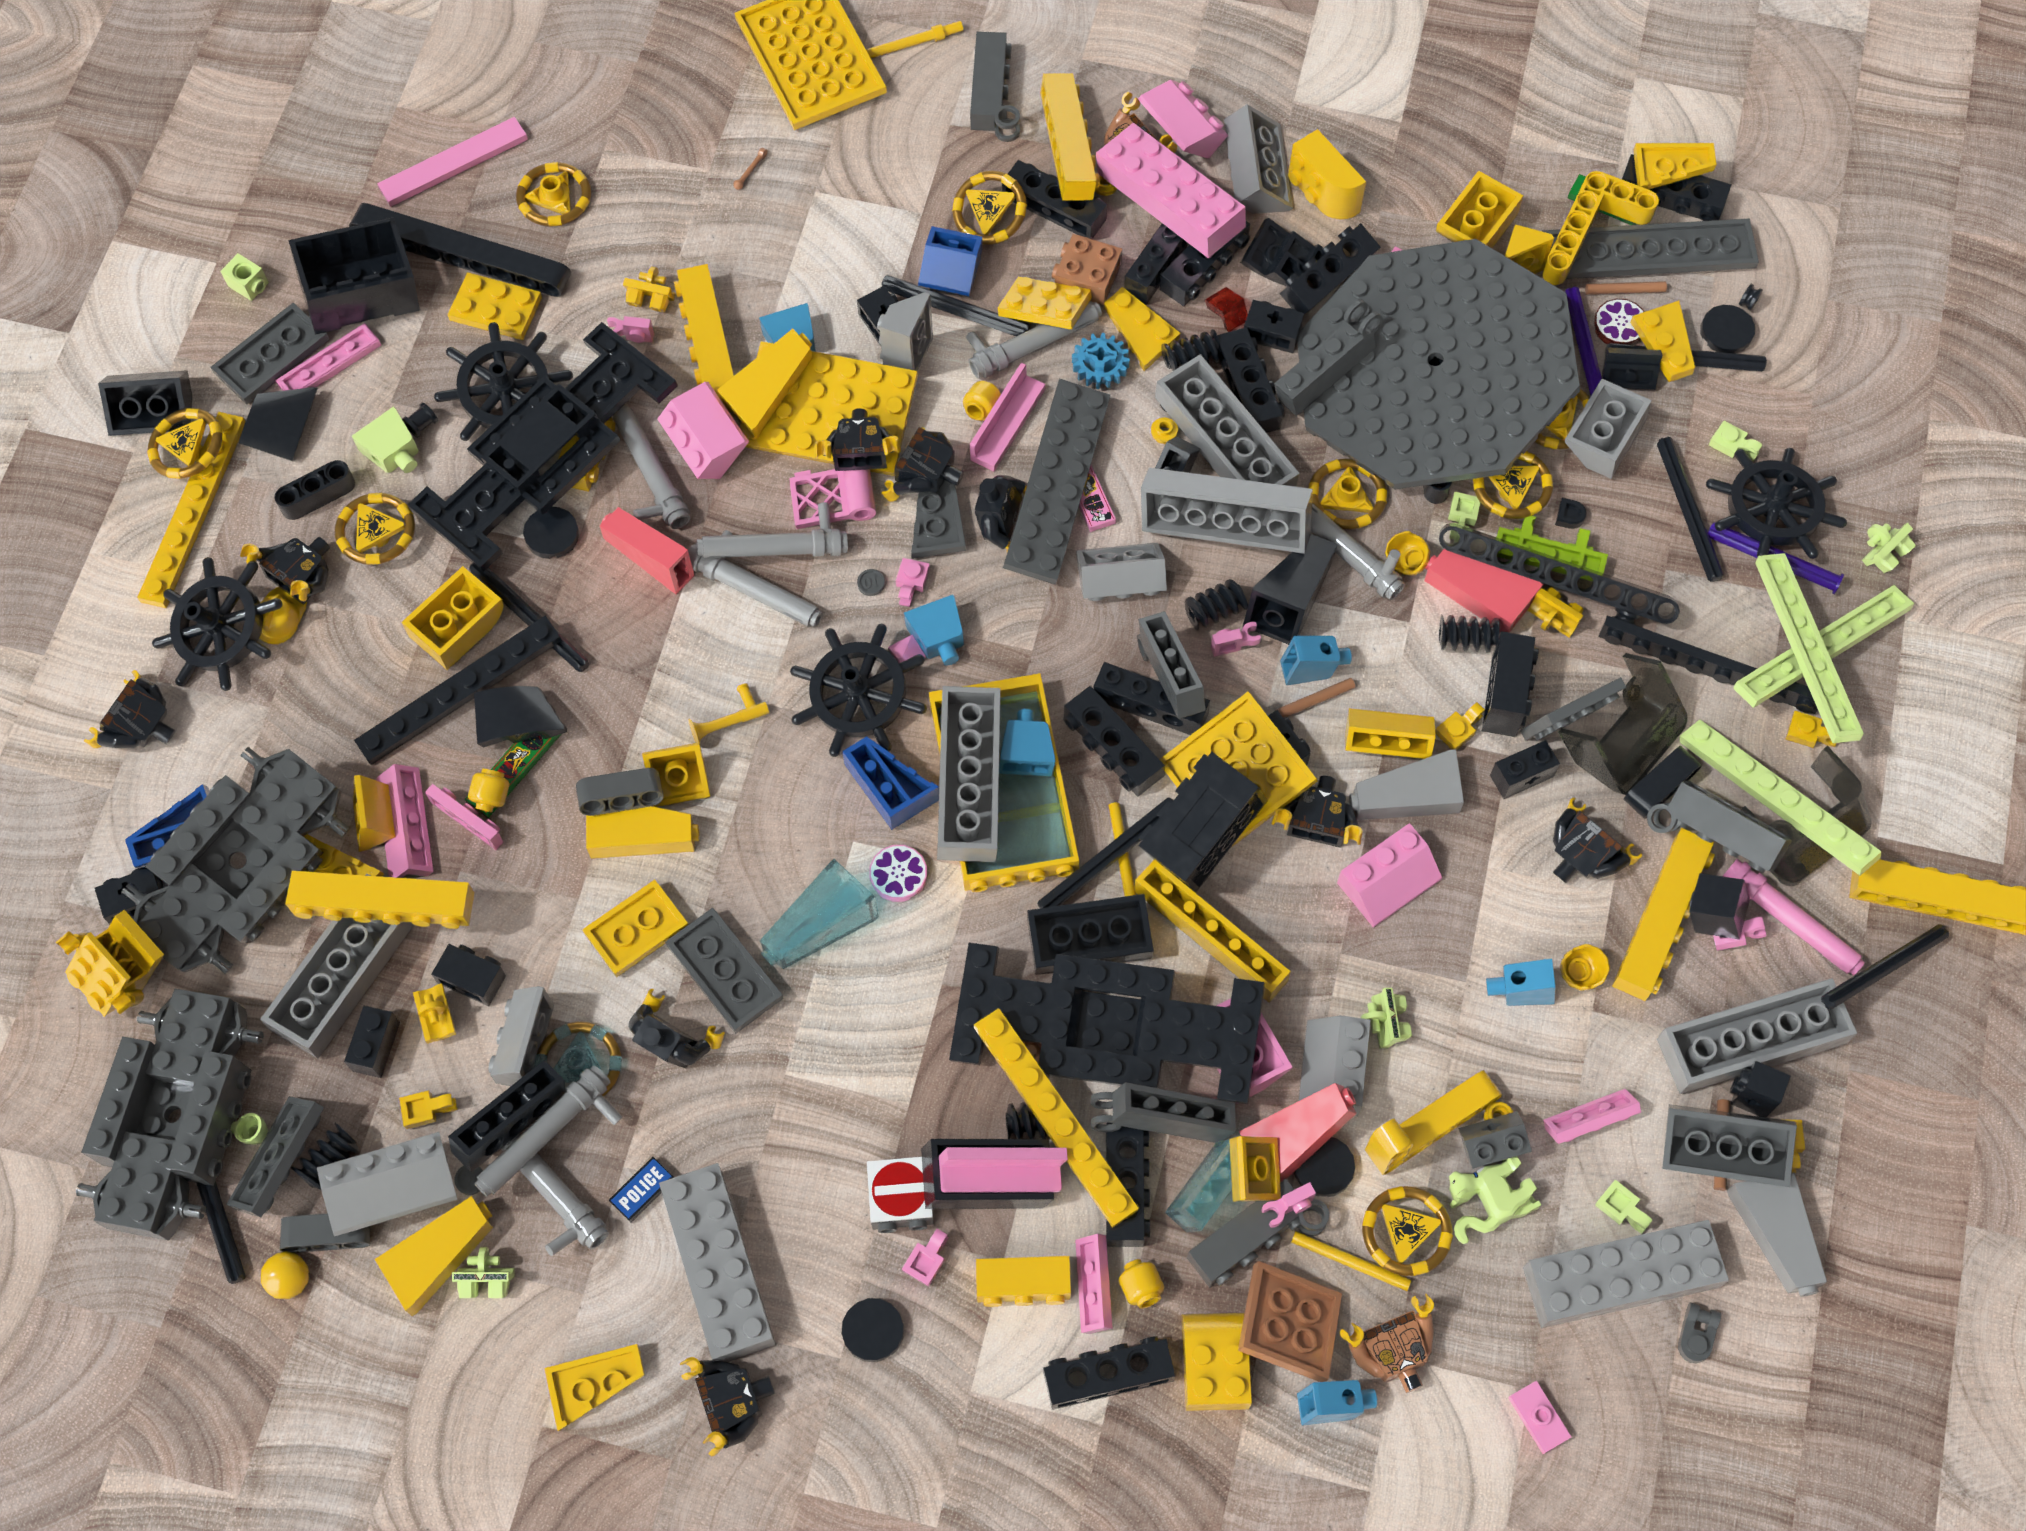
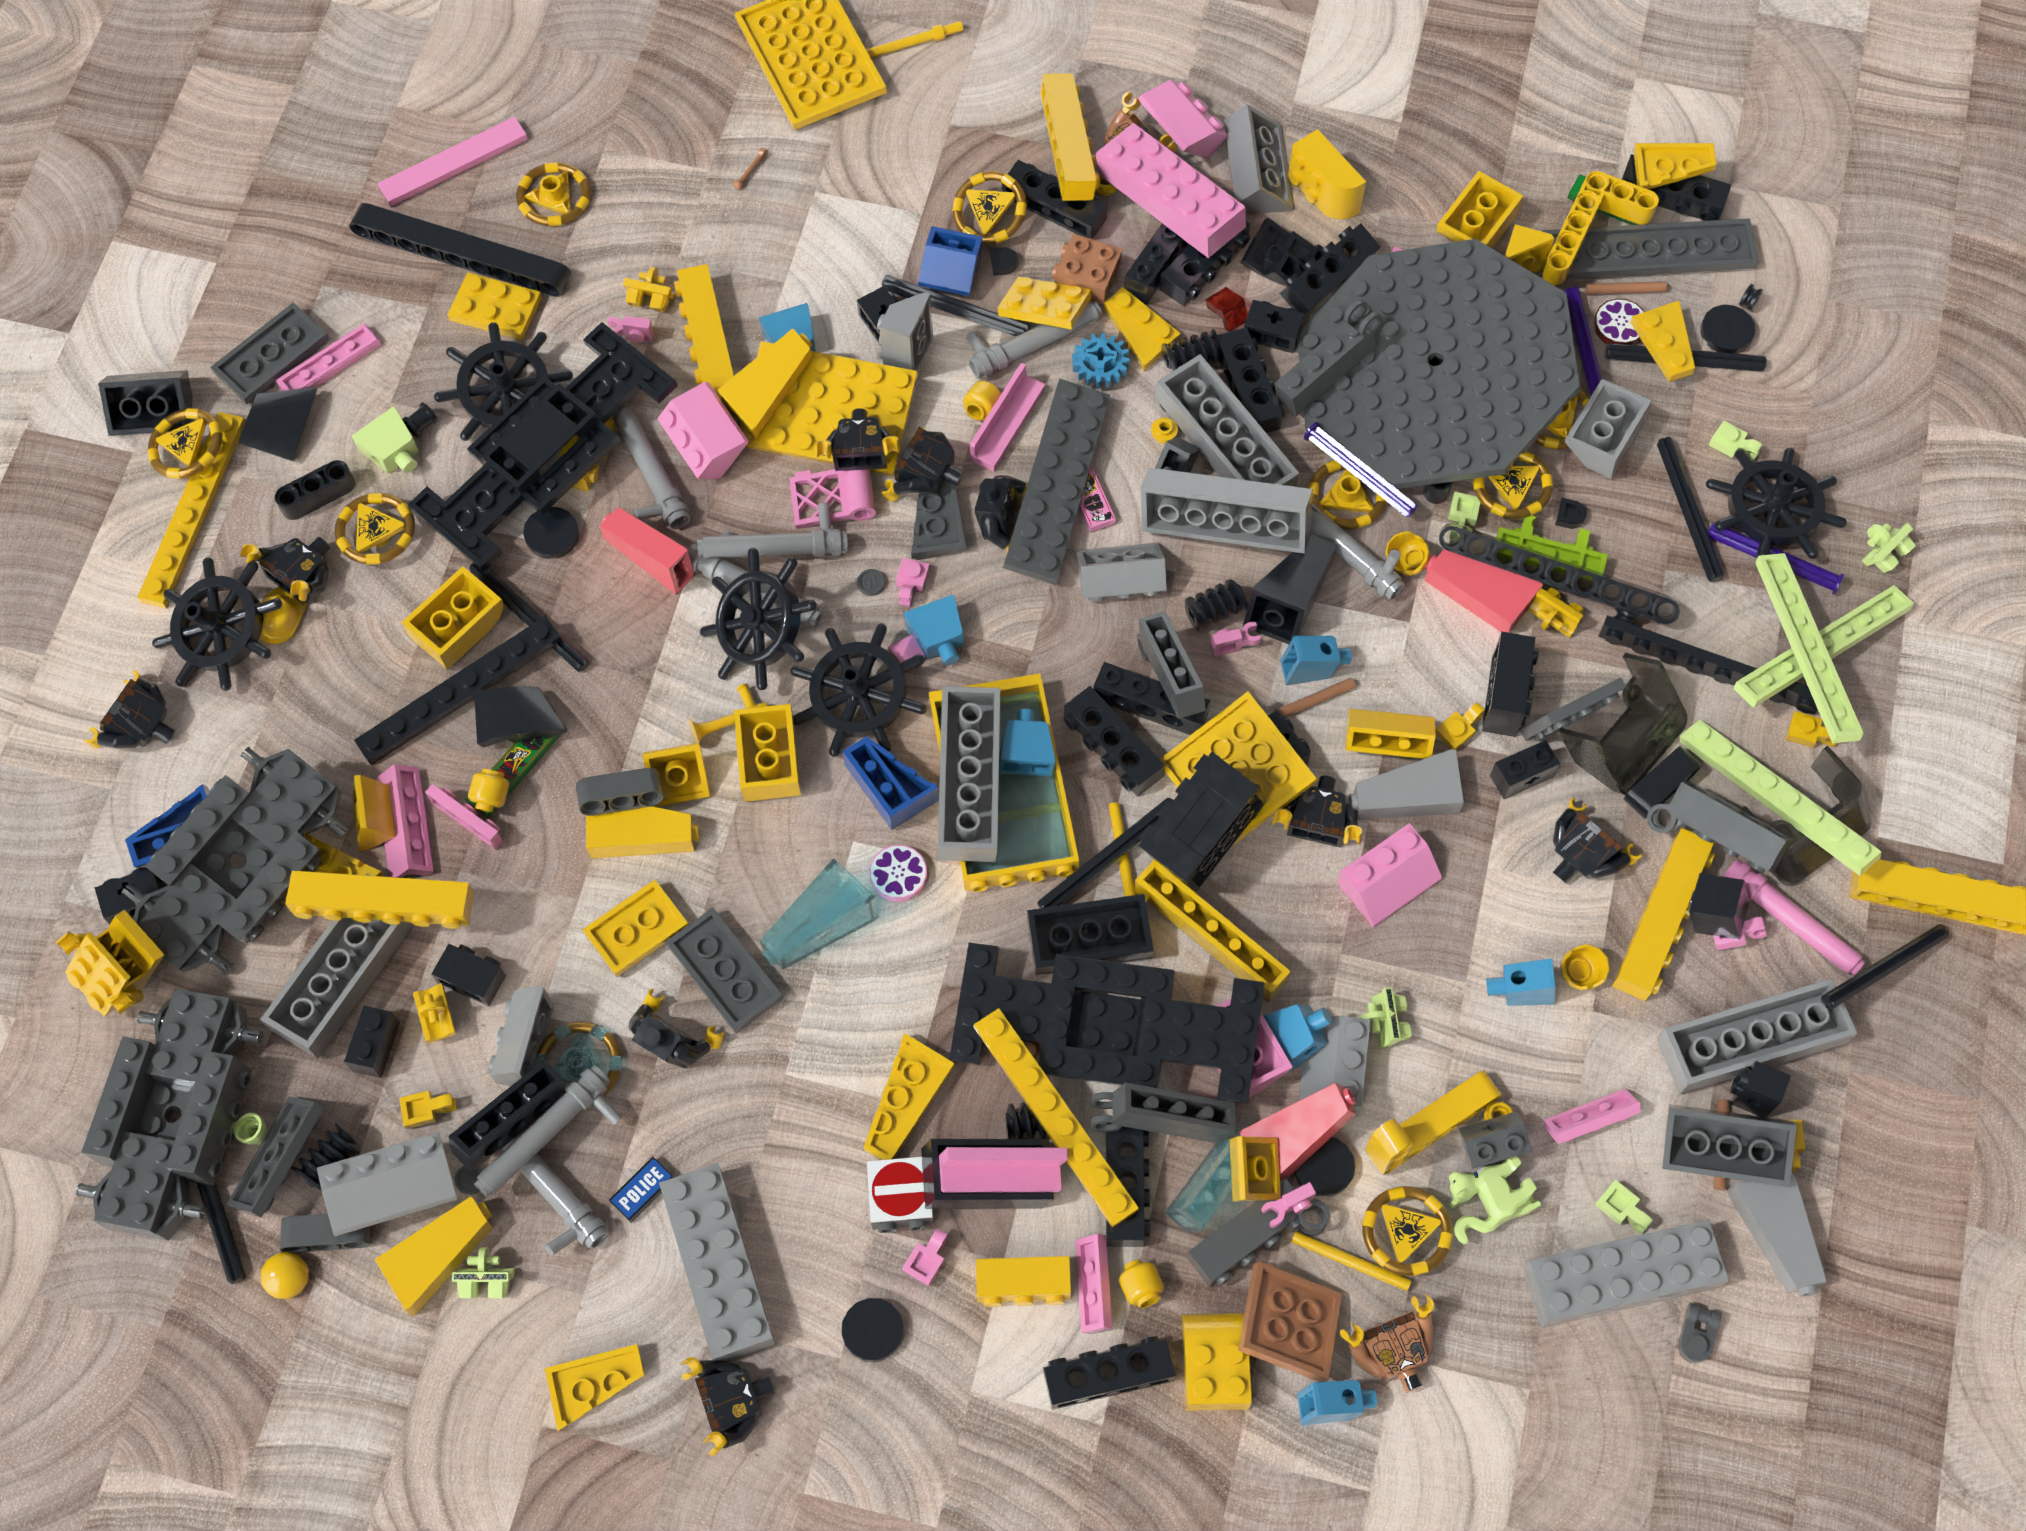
(244, 277): yellowish green brick -> none
(354, 275): black container -> none
(757, 618): none -> black piece
(767, 752): none -> yellow brick
(910, 1089): none -> yellow wing
(988, 86): dark grey hinge -> none
(1003, 260): none -> black tile
(1299, 1031): none -> dark azure torso
(1360, 469): none -> axle
(1470, 633): black piece -> none
(1539, 1417): bright pink plate -> none
(1632, 367): black plate -> none

